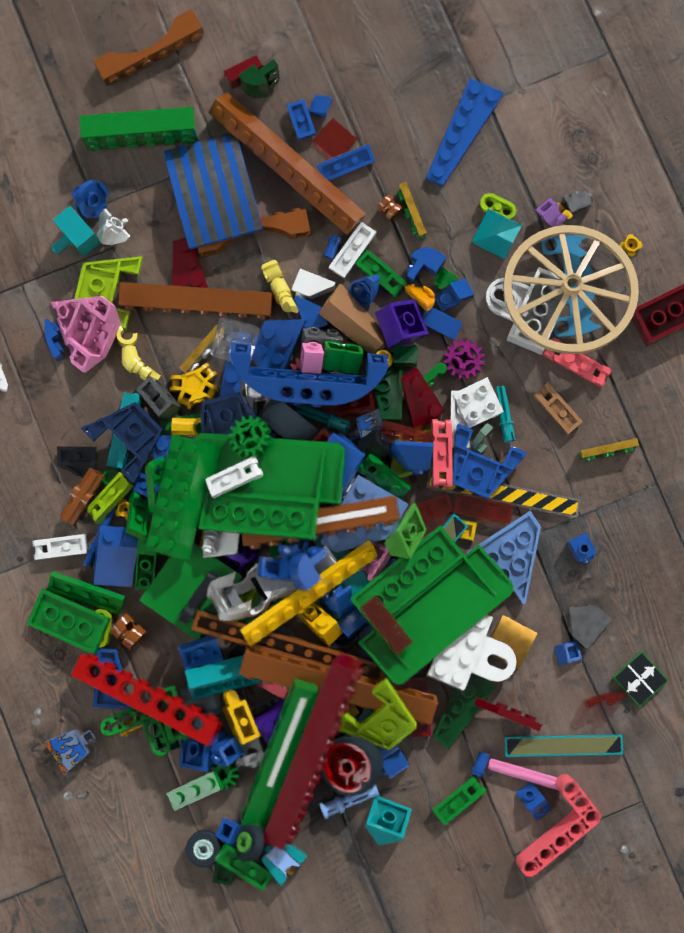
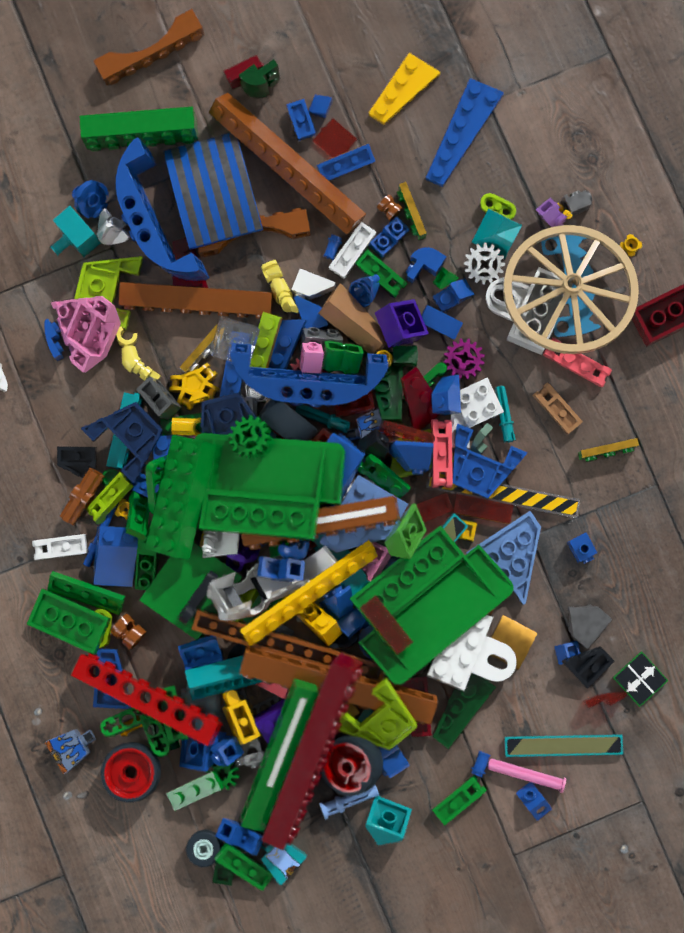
(115, 774): none -> red wheel
(142, 219): none -> blue slope
(233, 477): white plate -> none
(249, 843): black wheel -> none
(269, 329): none -> lime plate
(302, 567): blue brick -> none
(389, 237): none -> blue slope
(403, 87): none -> yellow wing
(423, 296): light orange tile -> none
(447, 396): none -> blue slope
(477, 269): none -> white gear
(513, 714): dark red wing -> none
(561, 829): coral beam -> none
(589, 665): none -> black wing

